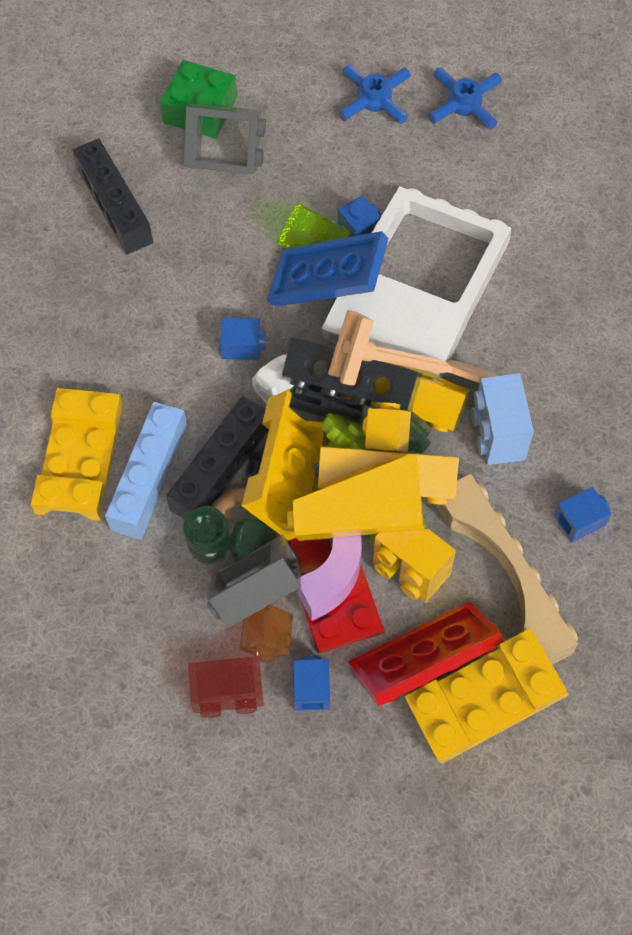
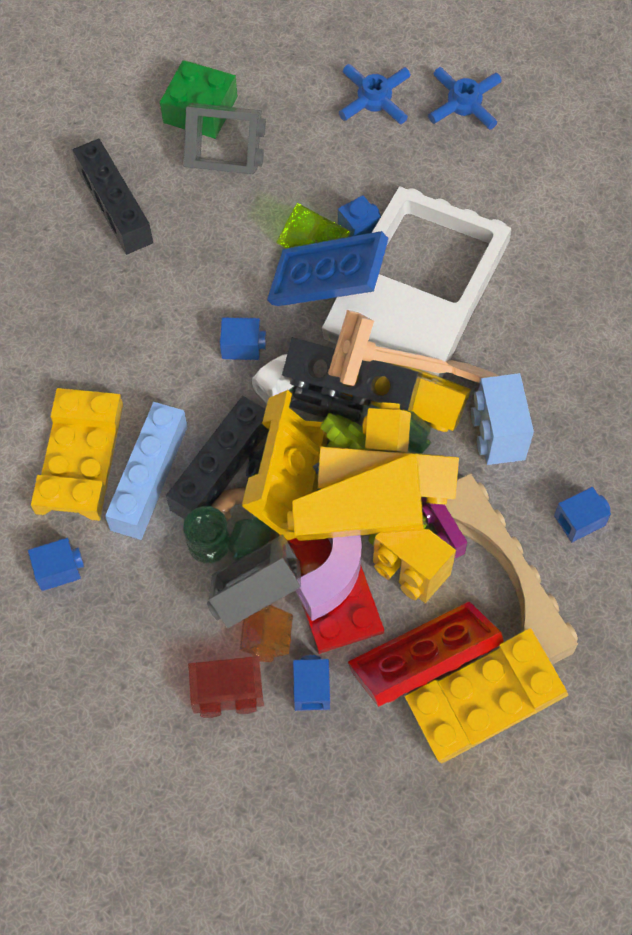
(56, 564): none -> blue brick
(444, 525): none -> magenta hinge

